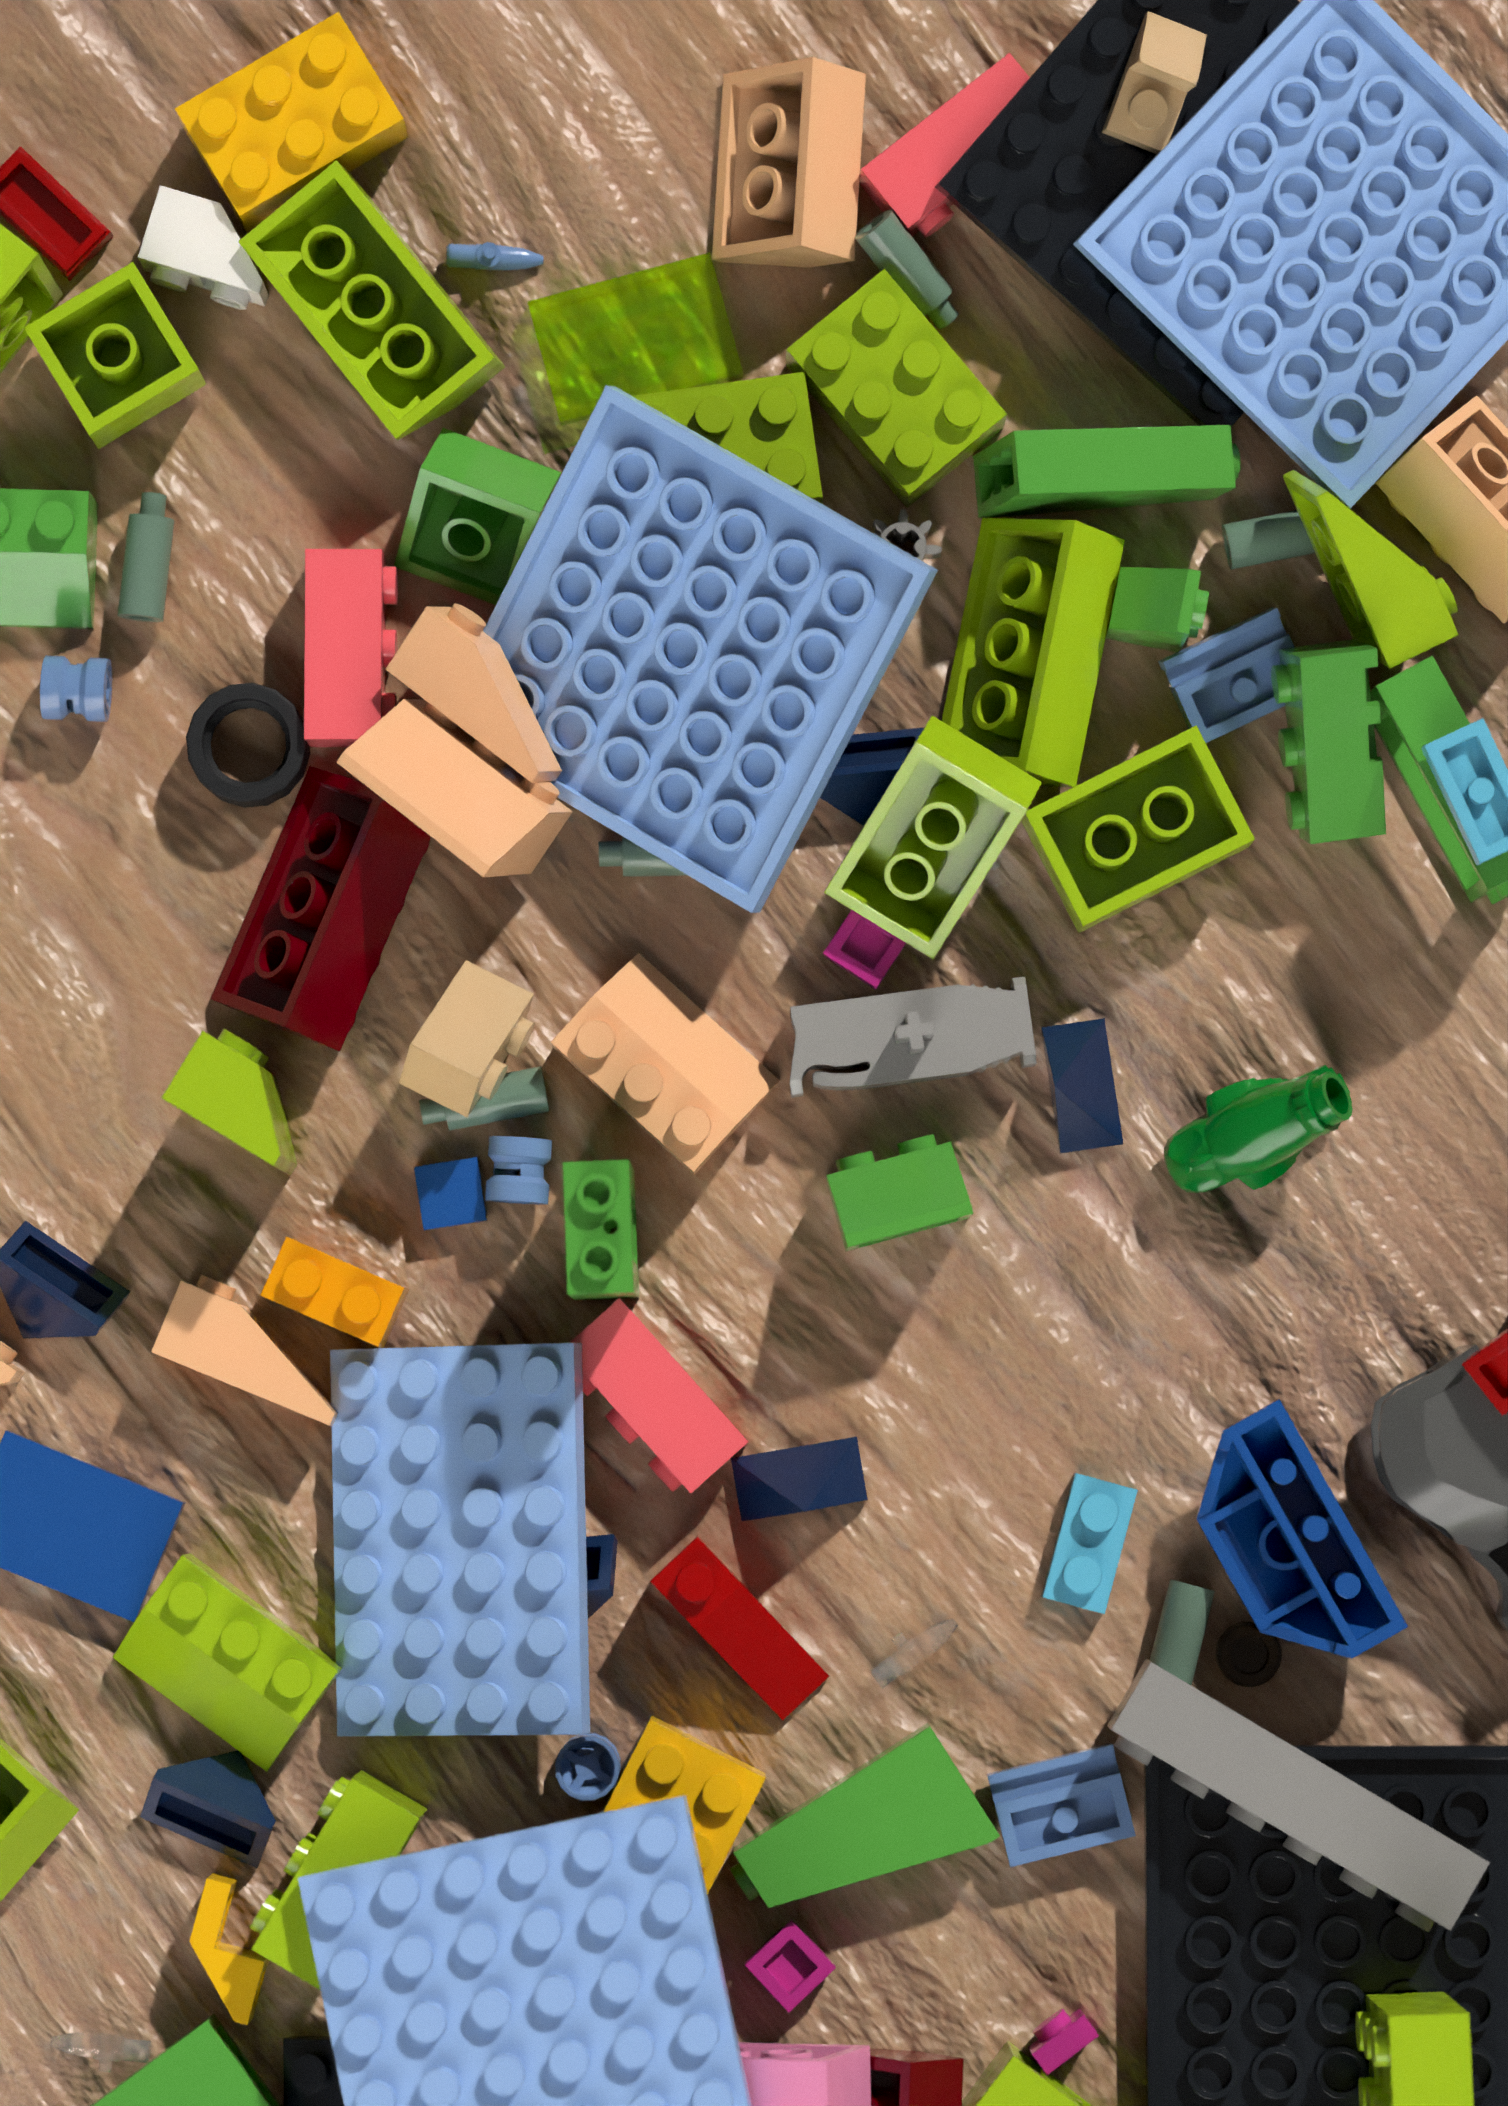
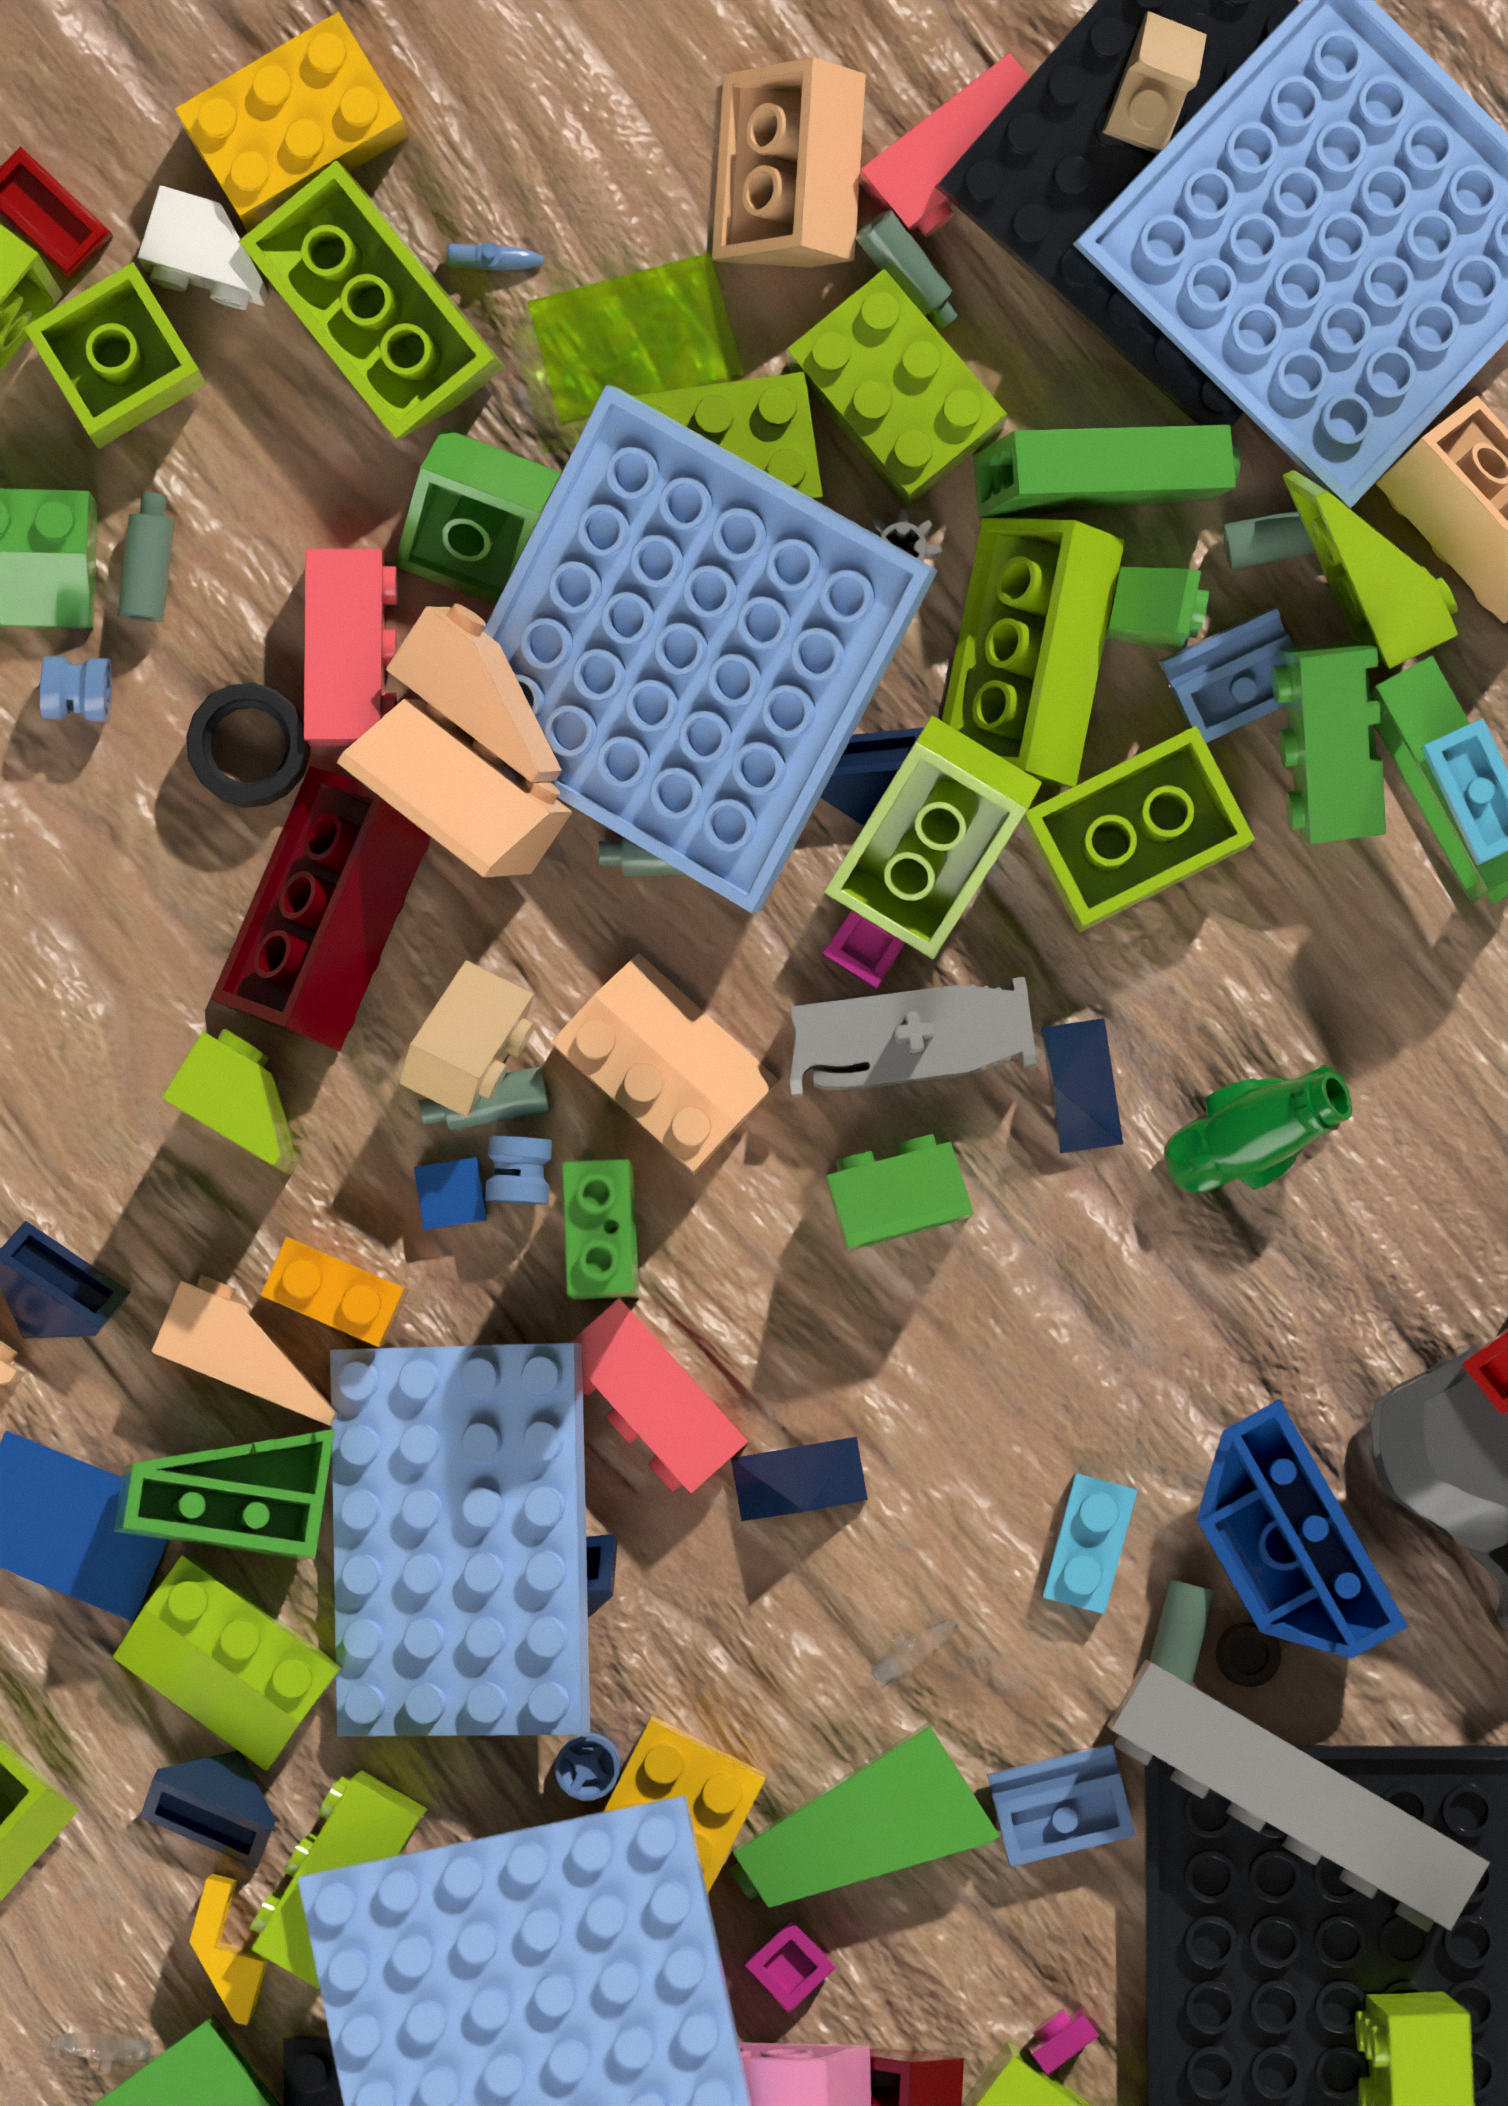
(234, 1498): none -> bright green wedge
(739, 1627): red slope -> none

